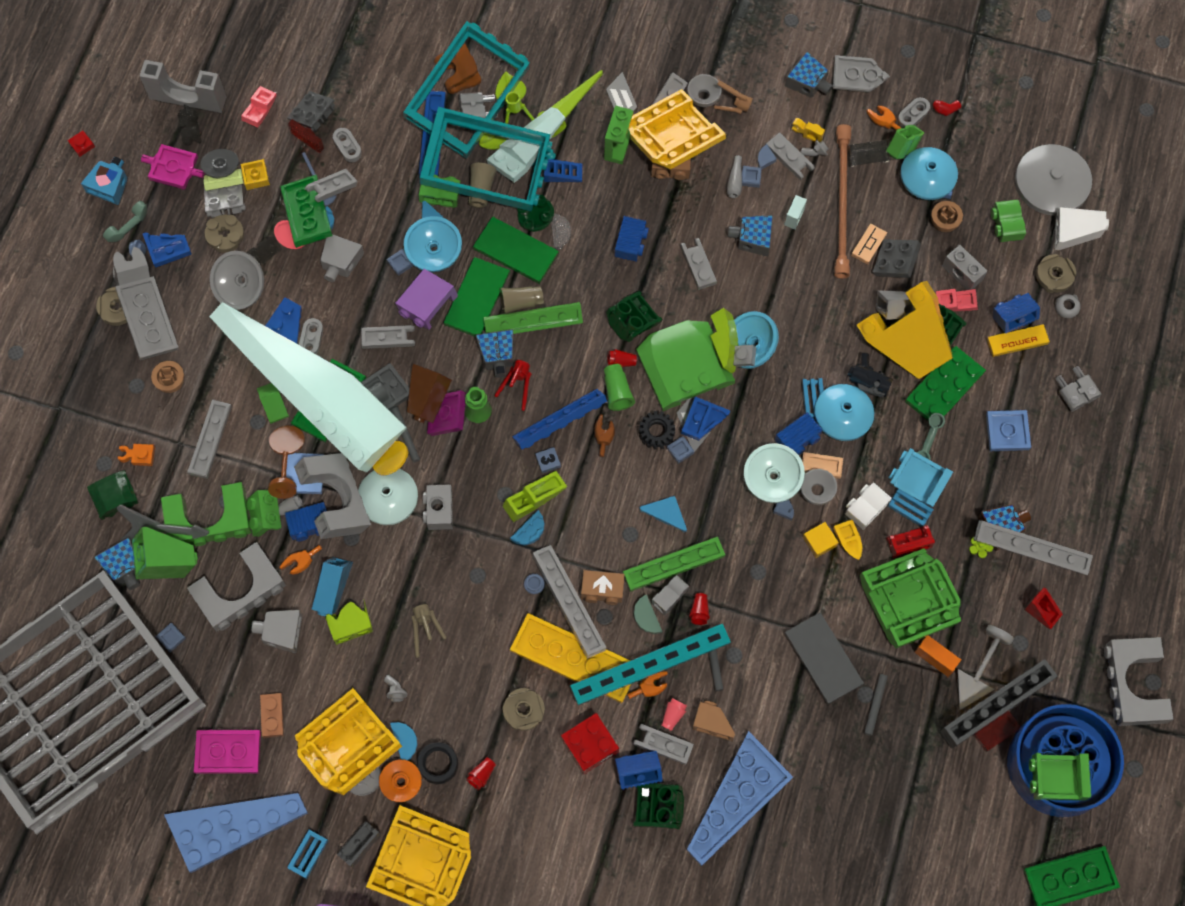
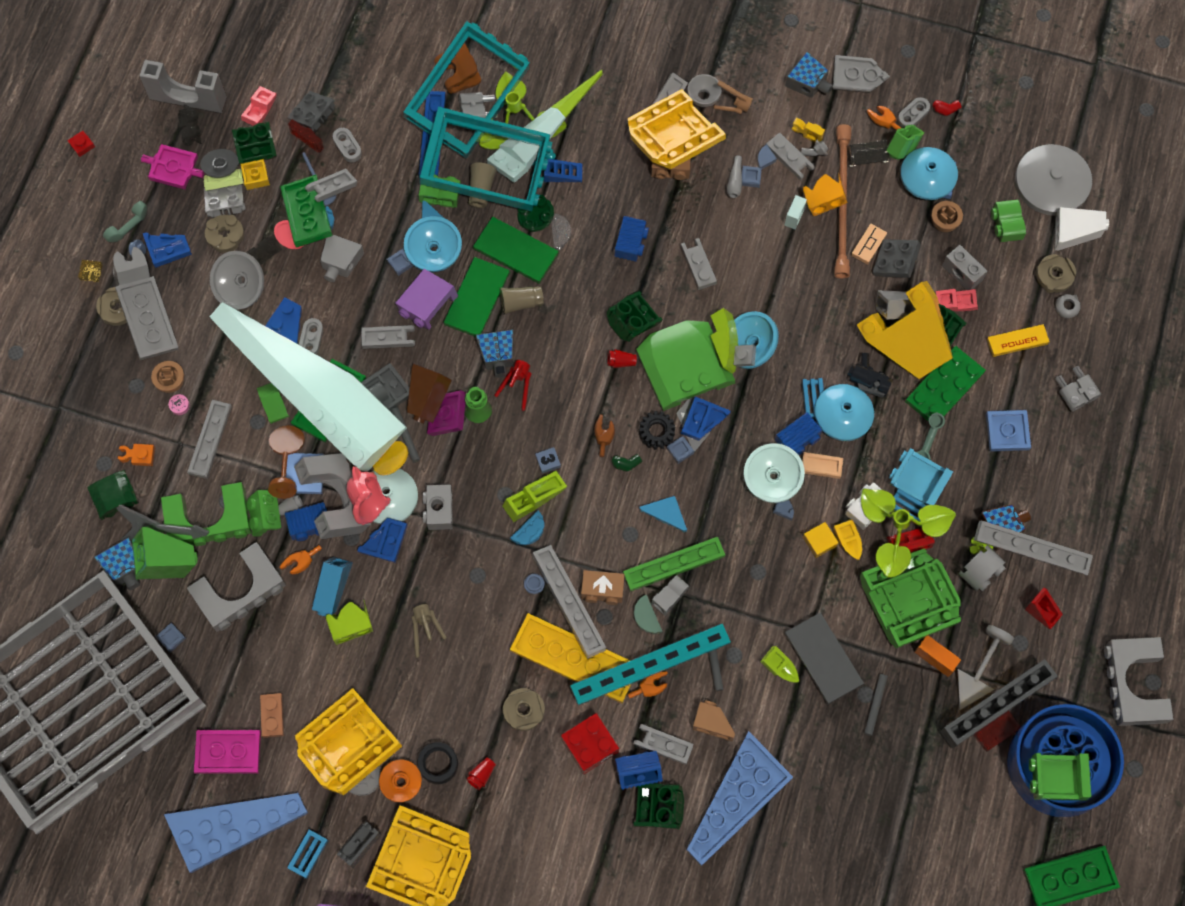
(90, 270): none -> clear yellow tile
(106, 181): dark azure torso -> none
(179, 404): none -> bright pink tile
(253, 145): none -> dark green slope
(280, 629): light grey torso -> none
(365, 496): none -> coral hair
(385, 541): none -> blue wing
(396, 693): light grey plate -> none
(407, 739): dark azure tile -> none
(535, 319): bright green plate -> none
(559, 419): blue plate -> none
(617, 388): bright green plant -> none
(618, 135): bright green panel -> none
(620, 93): light grey sticker -> none
(626, 464): none -> dark green arm
(673, 713): coral cone -> none
(700, 611): red cone -> none
(753, 234): torso -> none
(780, 665): none -> lime plate
(825, 195): none -> light orange piece
(825, 480): light grey piece -> none
(895, 558): none -> lime plant
(982, 568): none -> light grey brick
(1016, 312): blue brick -> none

